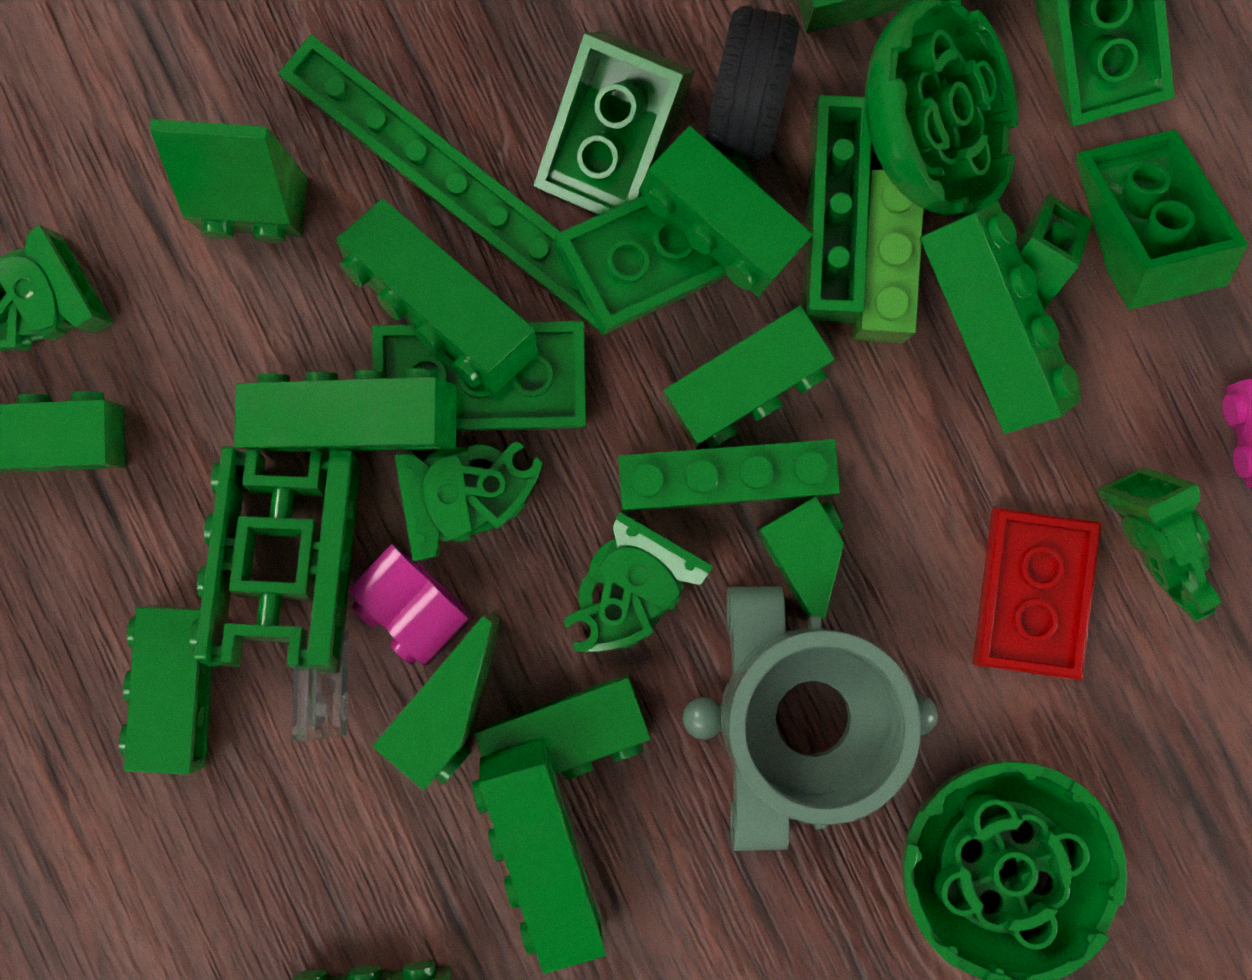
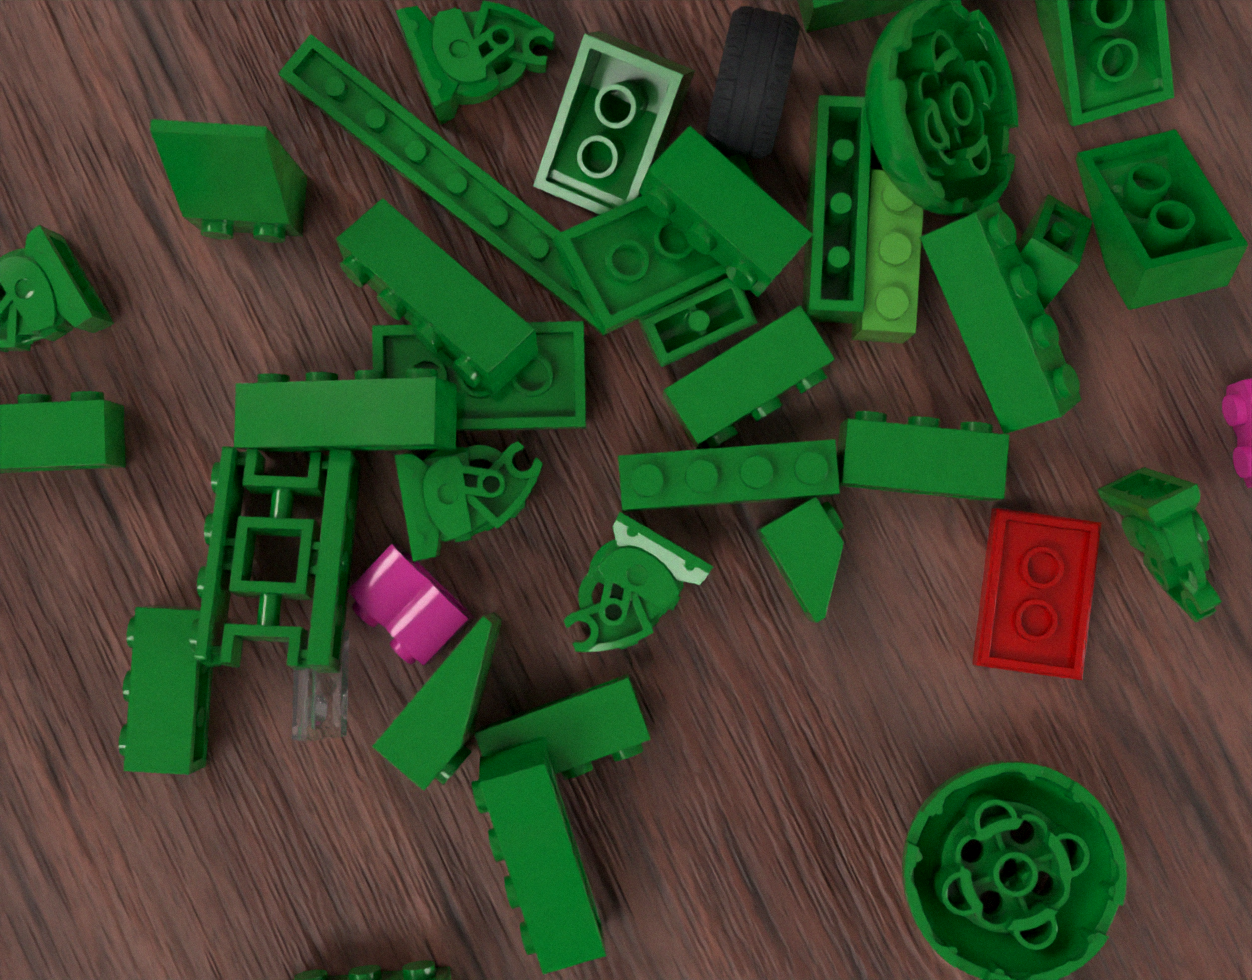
(472, 54): none -> green piece
(696, 321): none -> green brick
(770, 776): sand green piece -> none
(922, 457): none -> green brick

